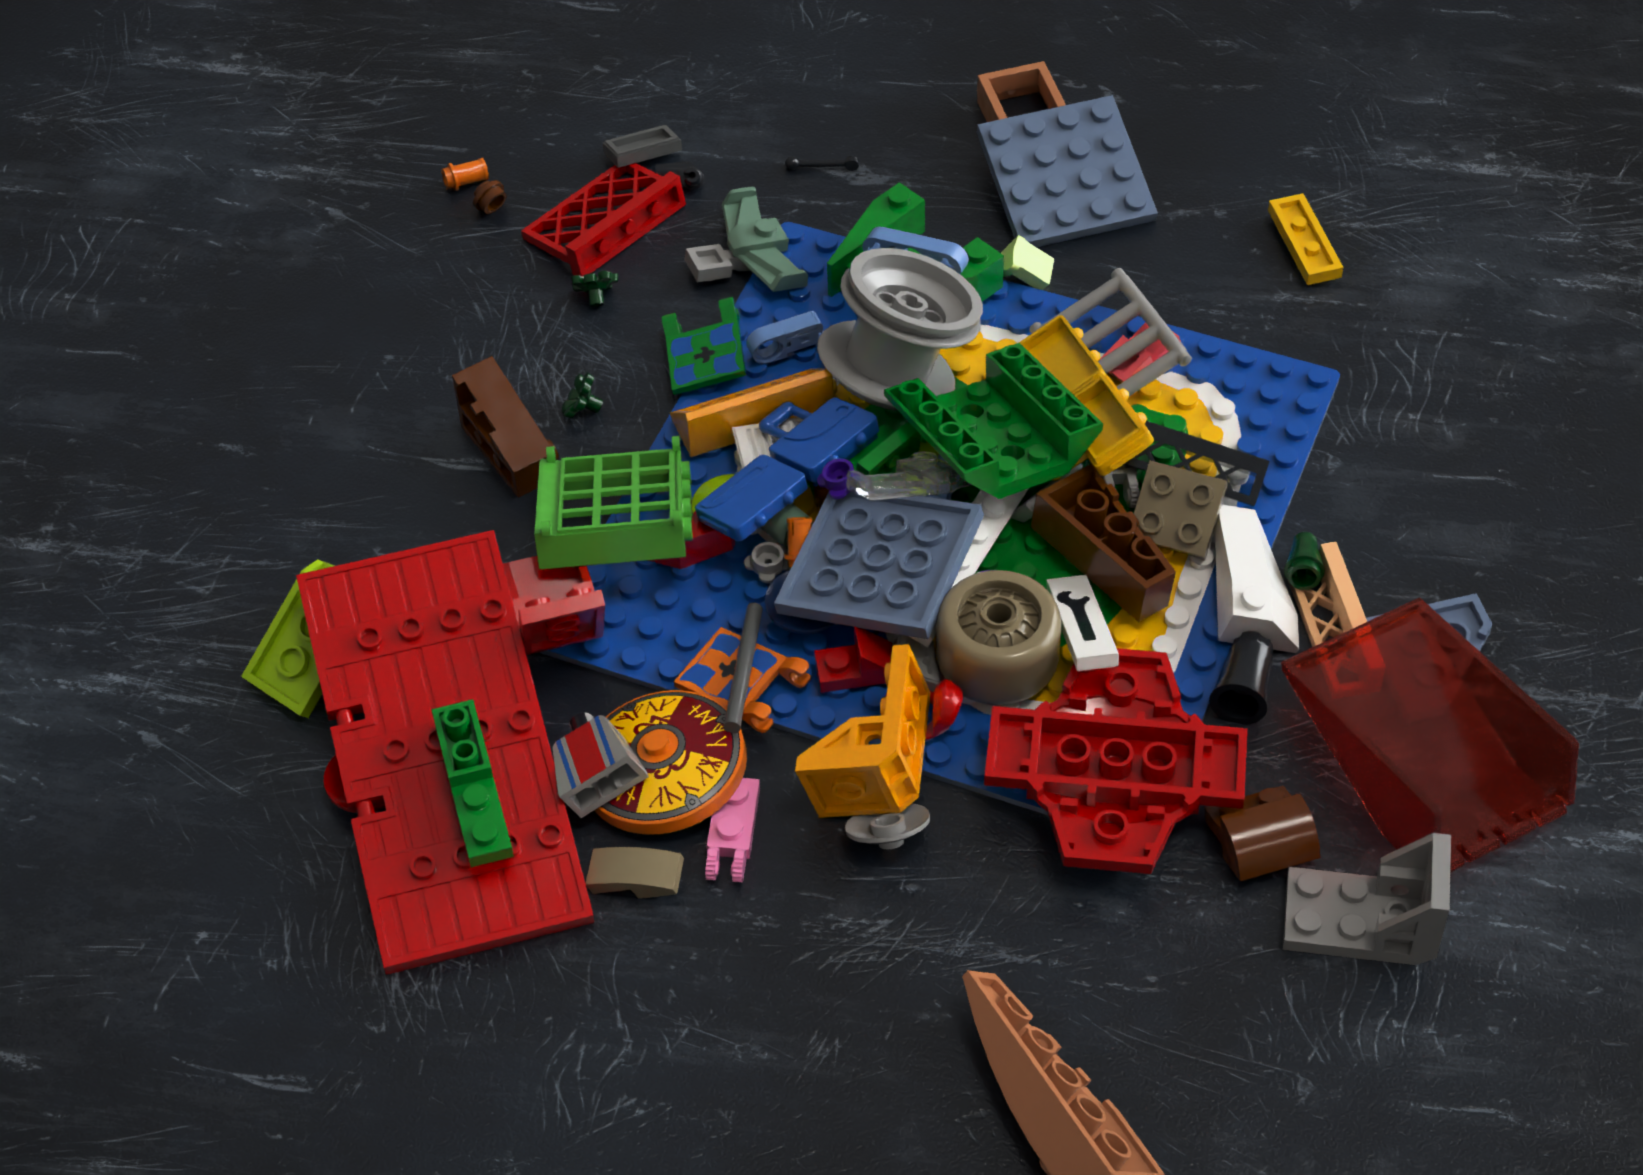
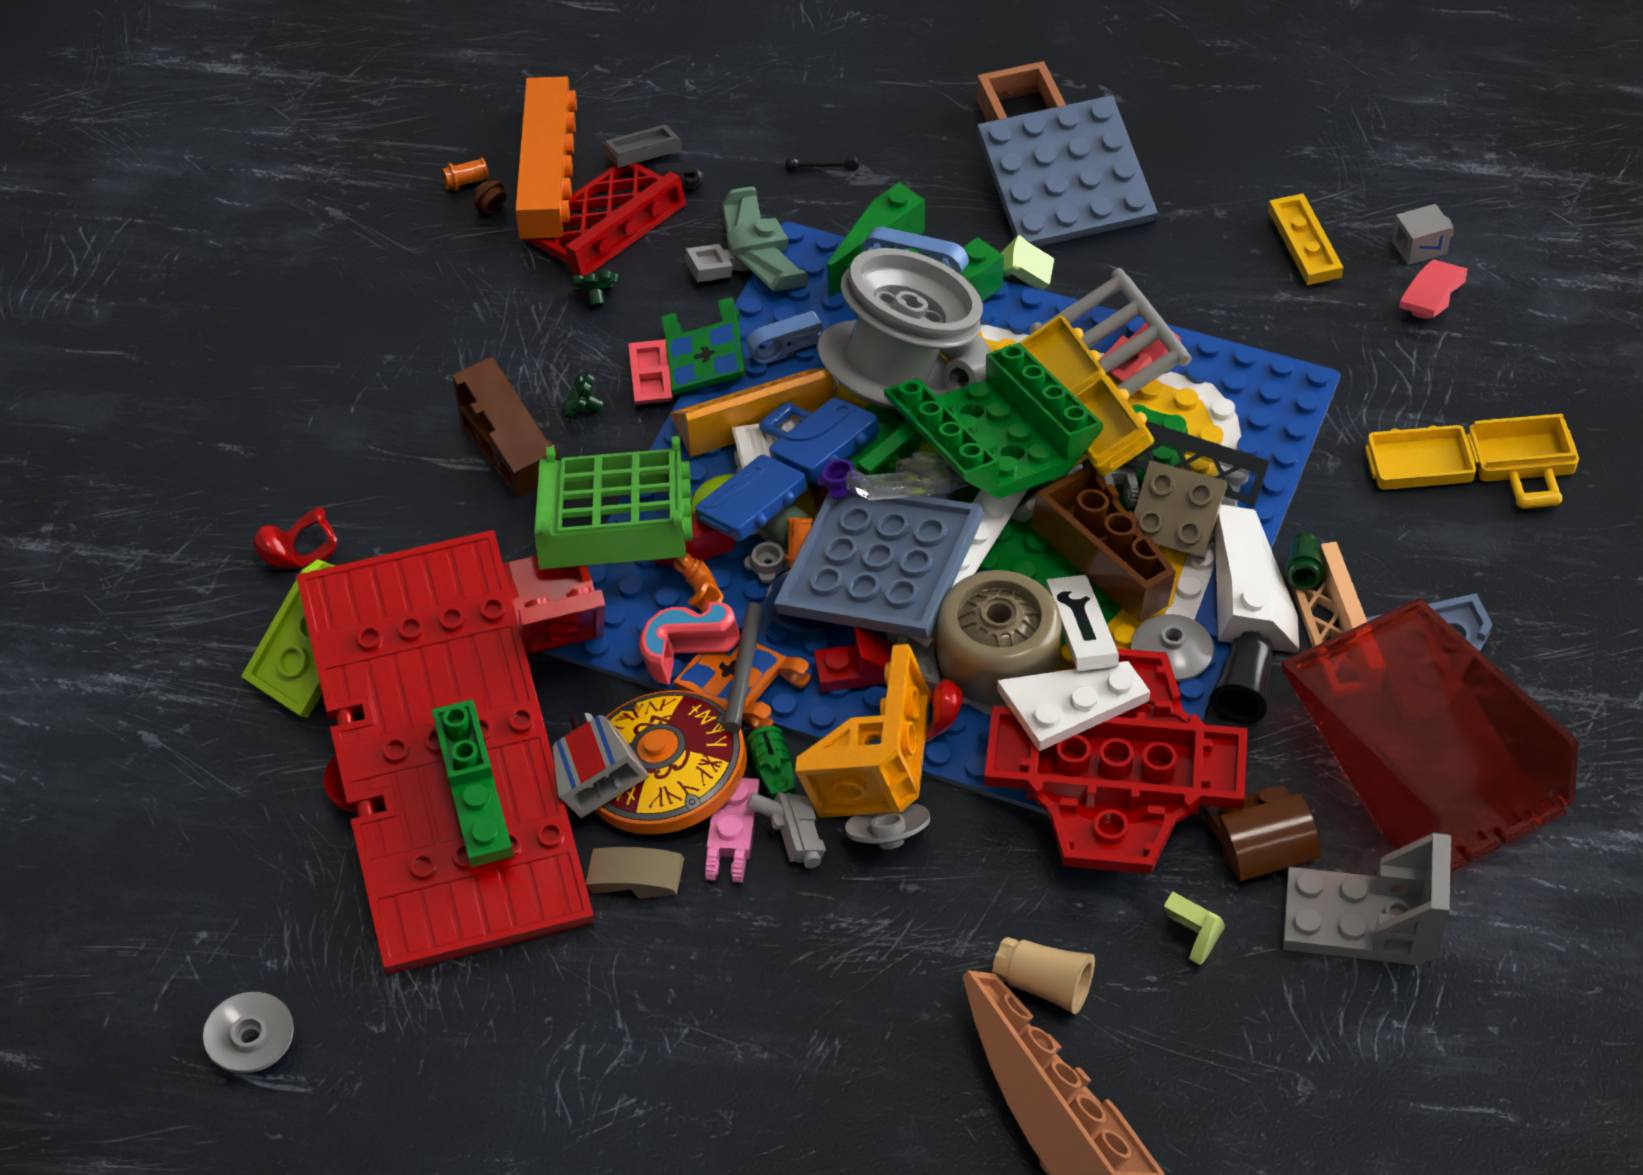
(245, 1017): none -> light grey dish
(278, 546): none -> red piece
(546, 158): none -> orange brick
(650, 372): none -> coral slope
(686, 632): none -> coral animal
(700, 579): none -> orange piece
(772, 769): none -> green hinge
(796, 820): none -> light grey piece
(966, 364): none -> light grey cylinder
(1045, 972): none -> tan plant
(1071, 701): none -> white wing
(1188, 654): none -> light grey dish
(1205, 923): none -> yellowish green tile
(1422, 234): none -> light grey brick
(1432, 289): none -> coral slope
(1496, 447): none -> yellow piece

